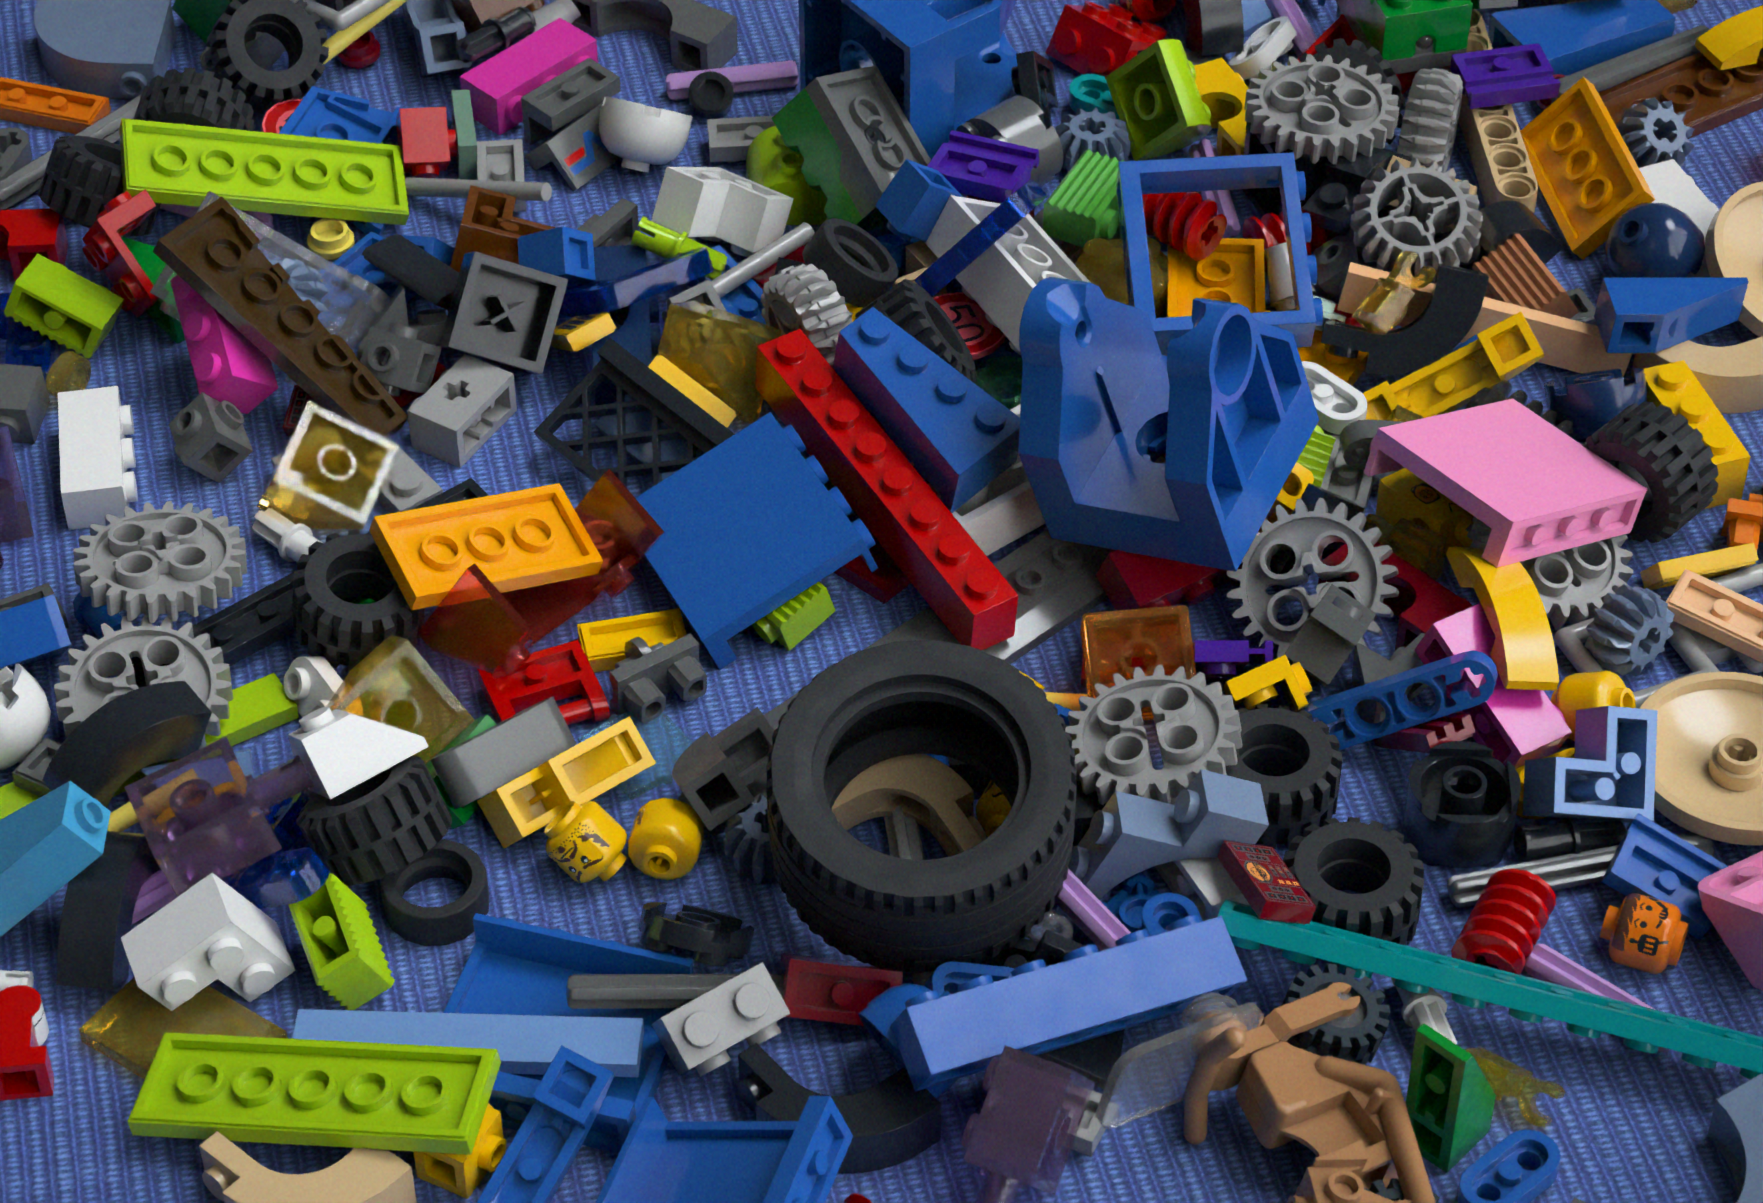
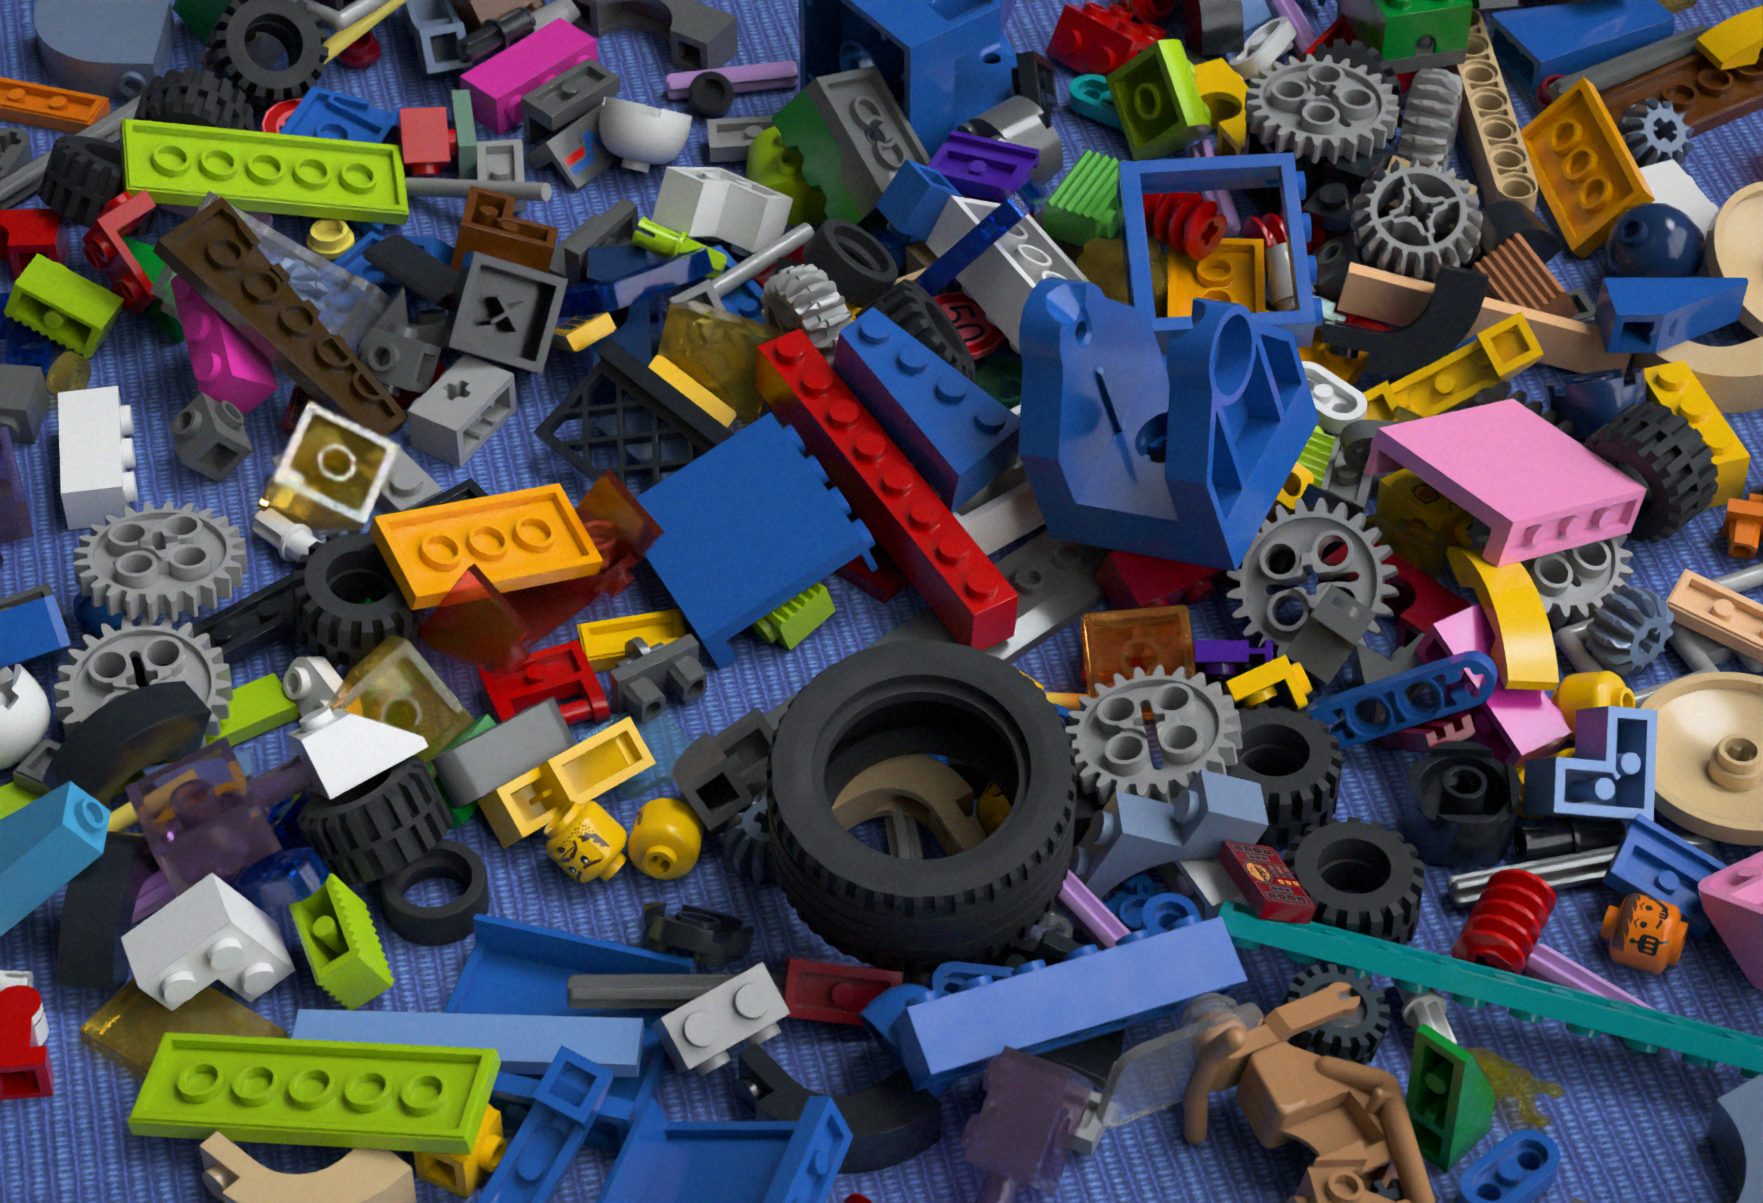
(560, 253): blue panel -> none
(1092, 132): sand blue gear -> none
(1389, 297): clear yellow plate -> none
(1505, 75): dark purple plate -> none
(1705, 564): yellow tile -> none

